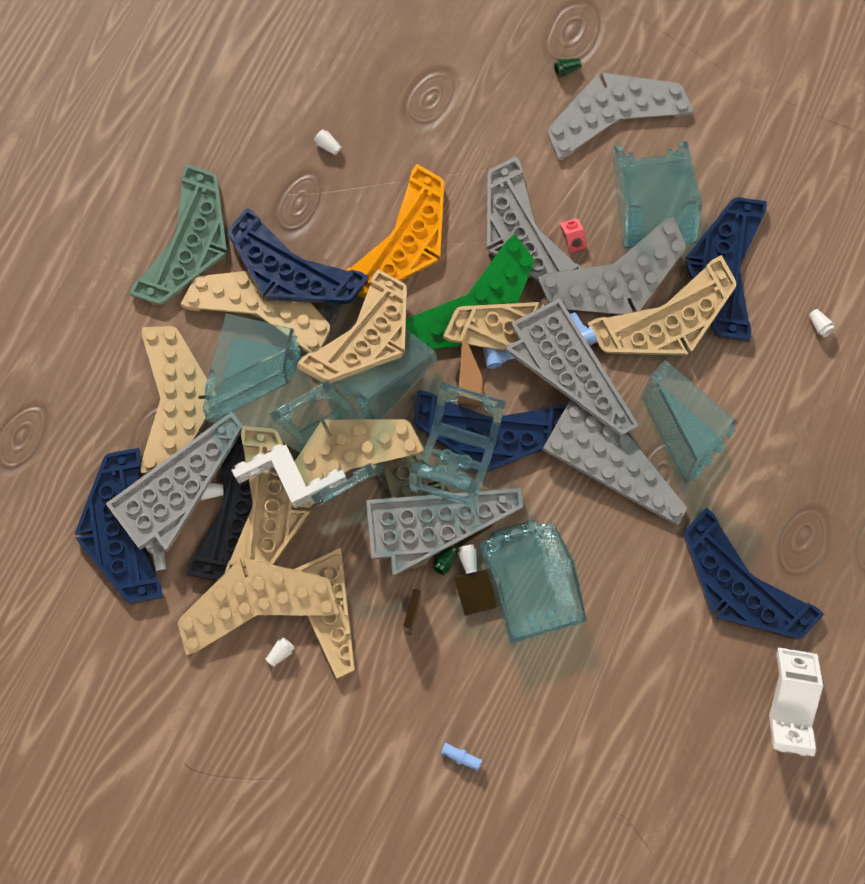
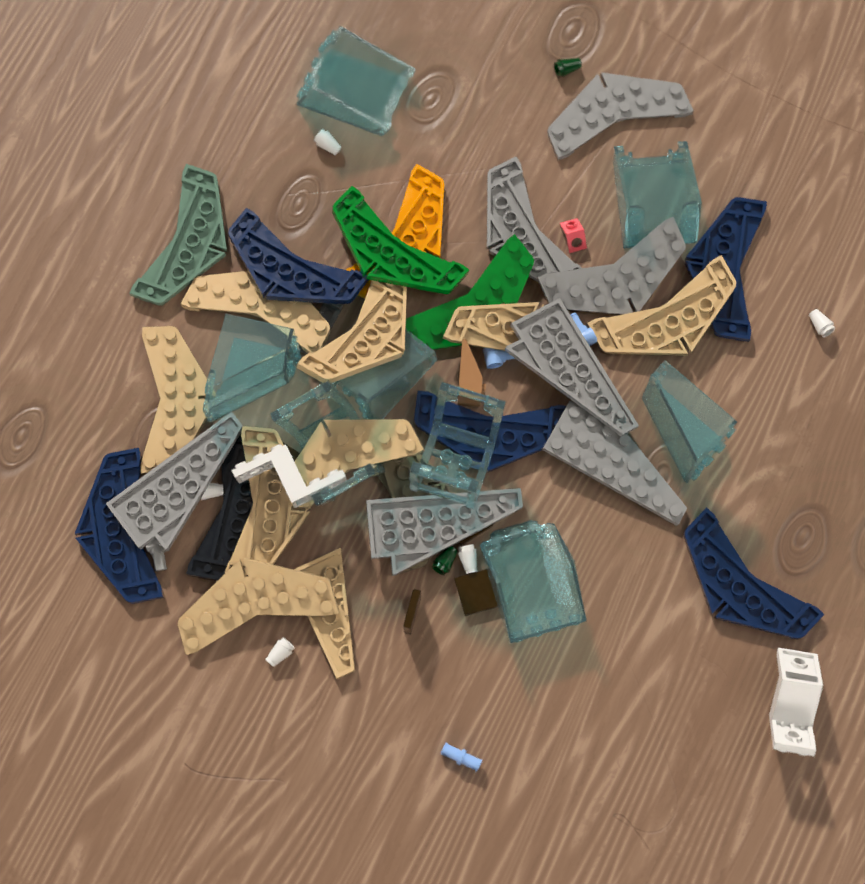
(354, 82): none -> clear light blue windscreen
(393, 259): none -> green wing

